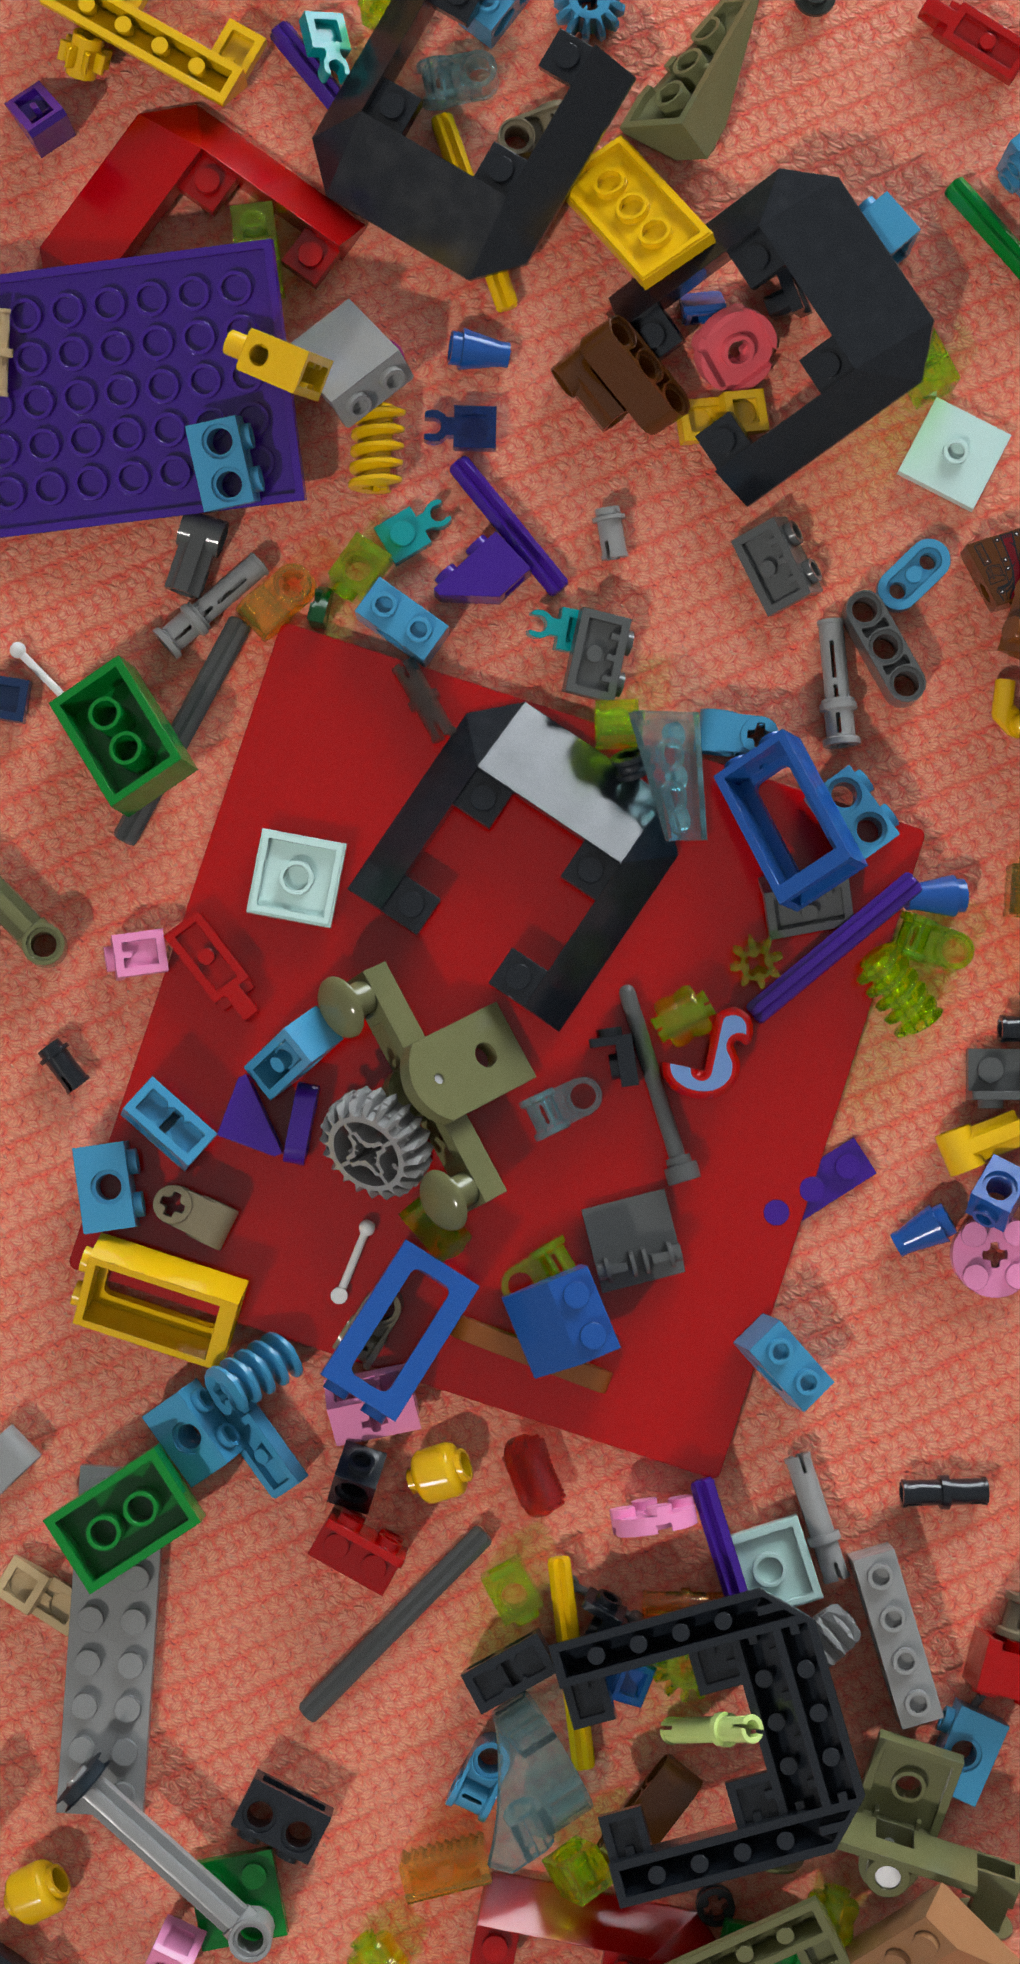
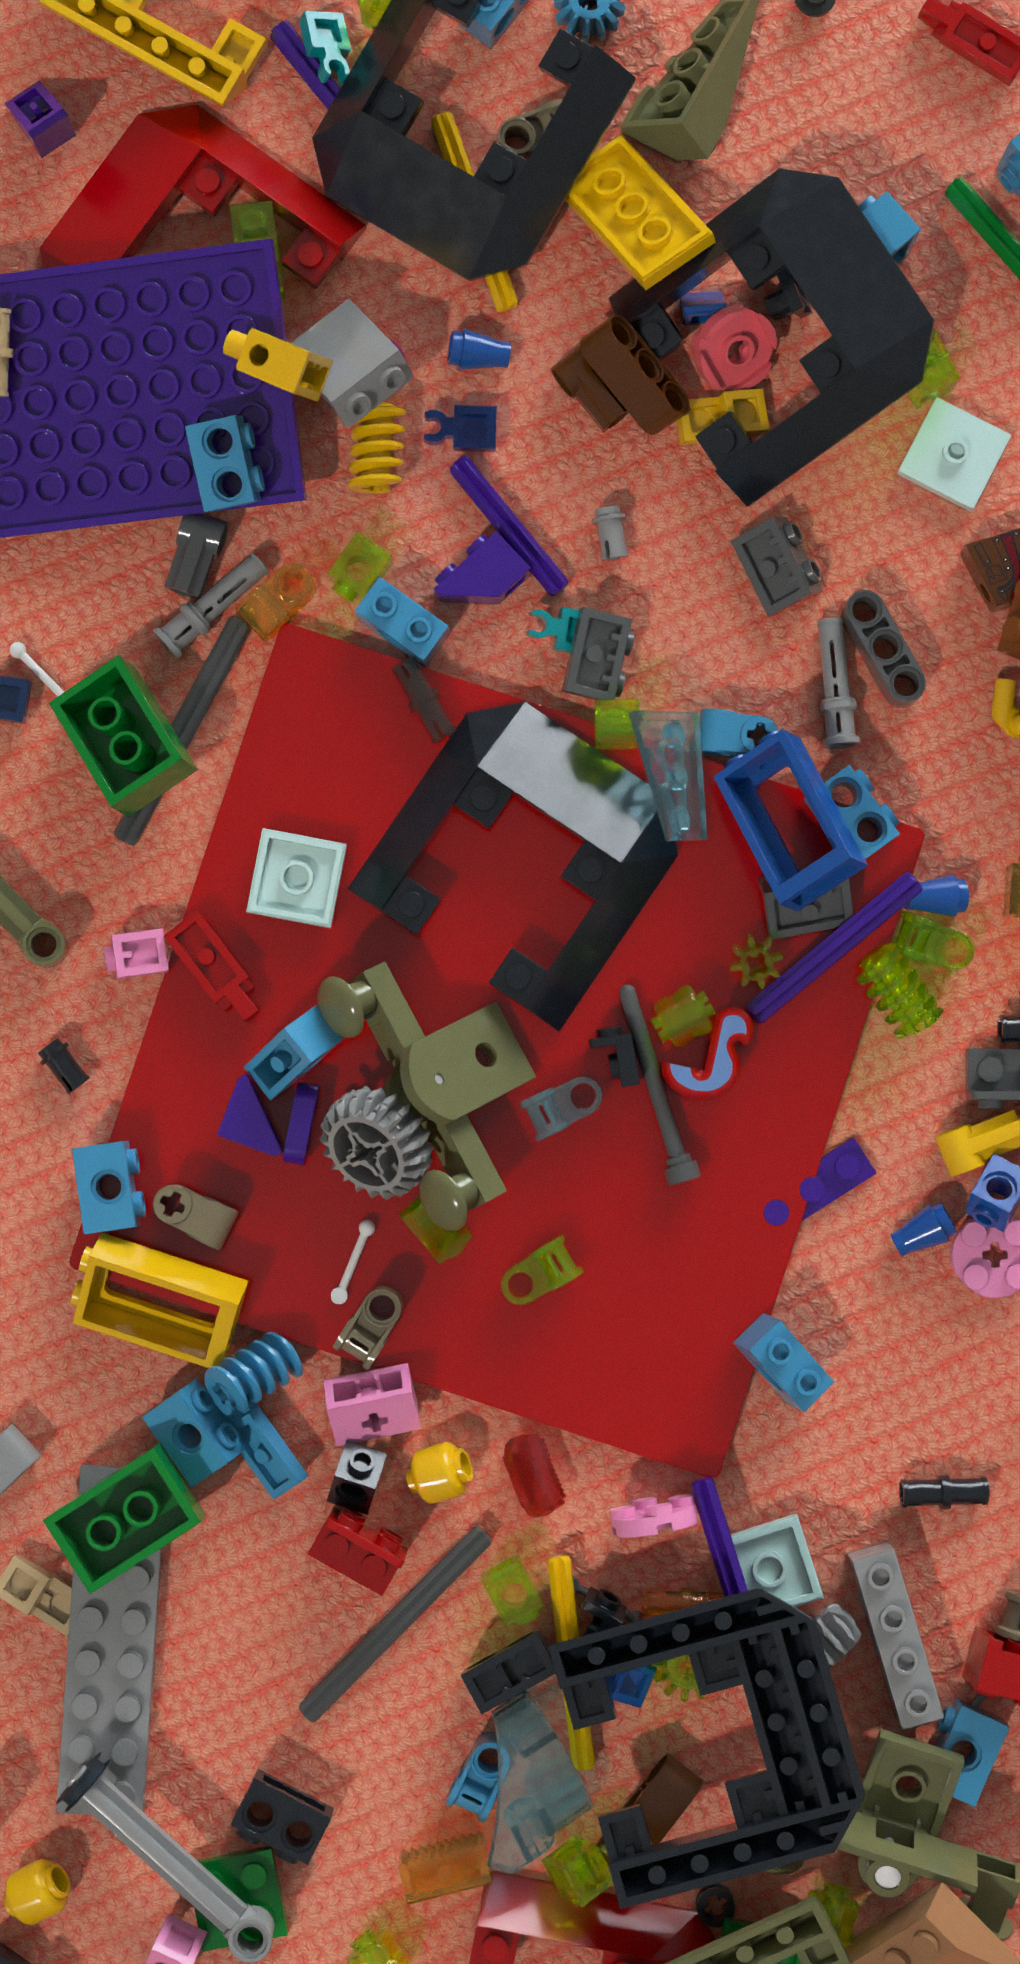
(84, 55): yellow gear -> none
(168, 1123): dark azure brick -> none
(320, 608): dark green tile -> none
(339, 1366): blue piece -> none
(407, 535): teal plate -> none
(454, 79): clear light blue piece -> none
(508, 1345): dark orange beam -> none
(561, 1321): blue slope -> none
(629, 764): black bush -> none
(633, 1240): dark grey hinge -> none
(722, 1729): yellowish green pin -> none
(817, 1518): light grey pin -> none
(912, 576): dark azure plate -> none

